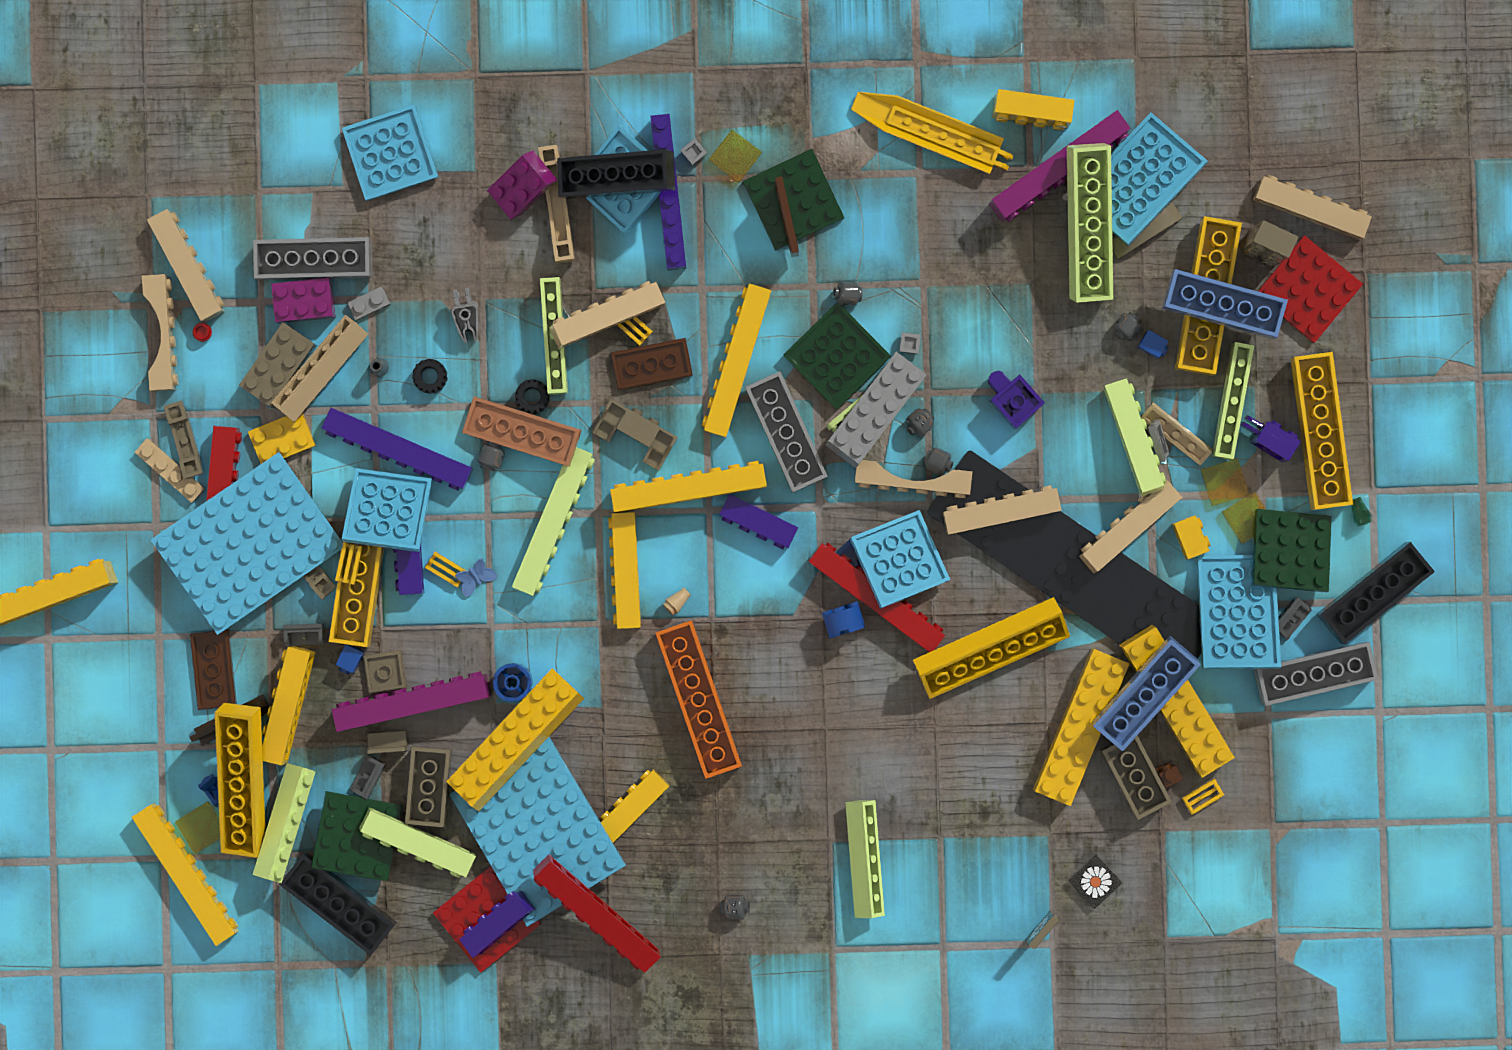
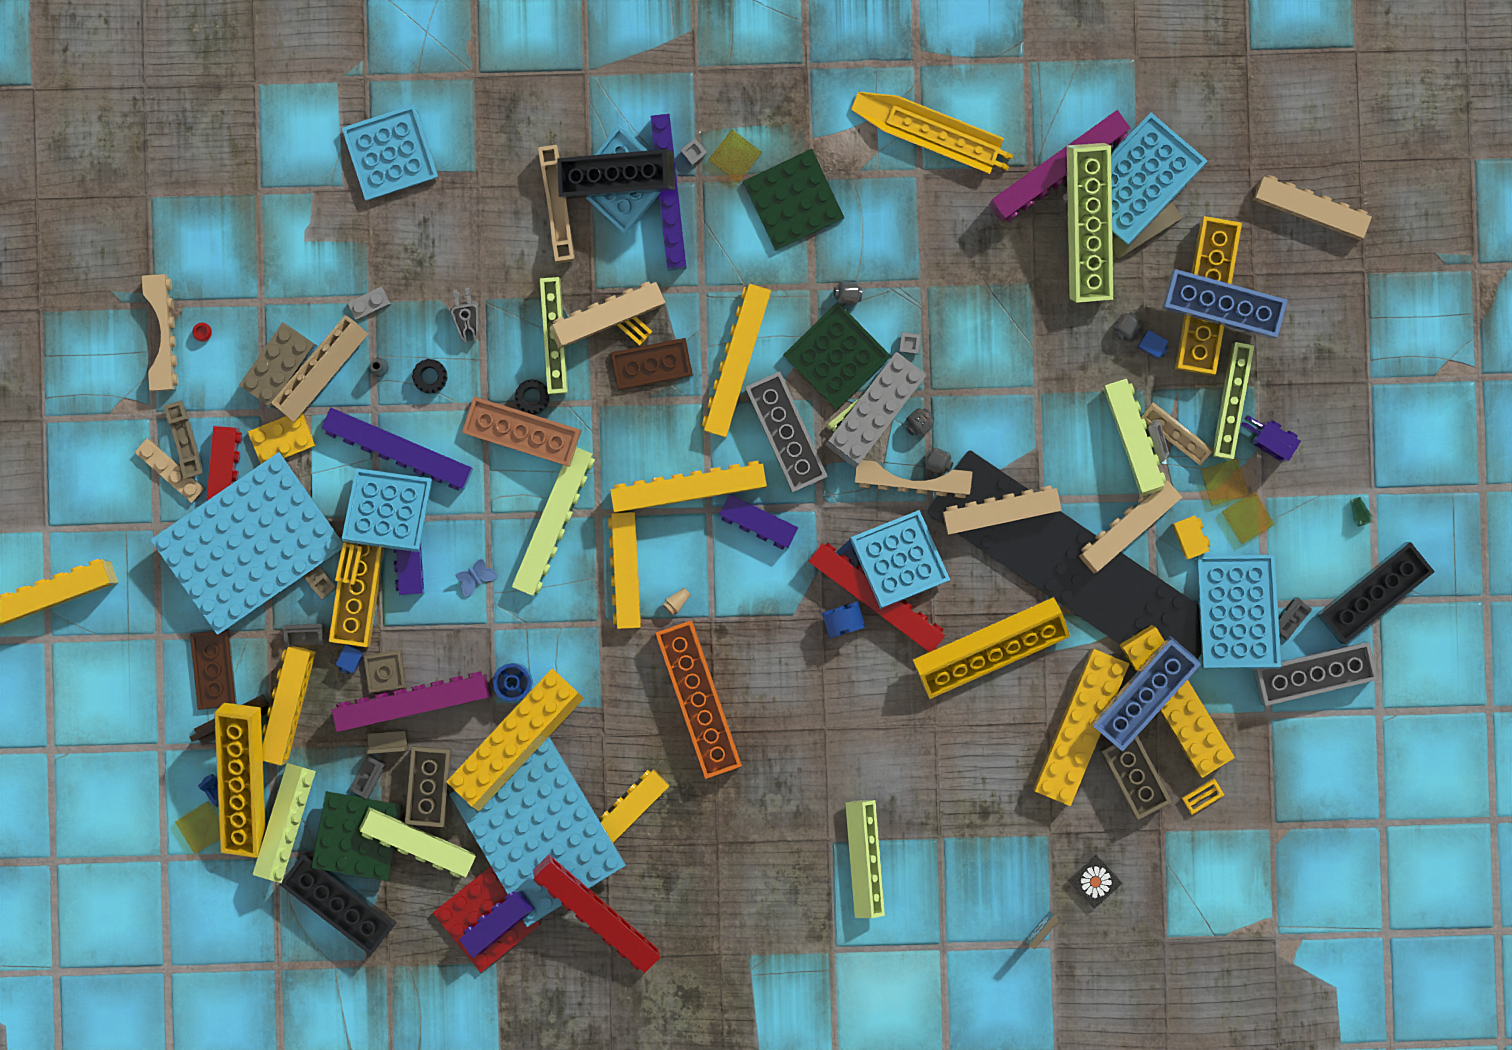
(185, 265): tan brick -> none
(185, 874): yellow brick -> none
(303, 300): magenta brick -> none
(312, 258): light grey brick -> none
(432, 561): yellow tile -> none
(491, 457): dark grey head -> none
(522, 185): magenta brick -> none
(639, 428): dark tan bracket -> none
(735, 907): dark grey head -> none
(786, 216): reddish brown tile -> none
(1014, 398): dark purple brick -> none
(1033, 109): yellow brick -> none
(1168, 774): reddish brown brick -> none
(1269, 243): dark tan brick -> none
(1291, 550): dark green plate -> none
(1313, 286): red plate -> none
(1321, 431): yellow brick -> none

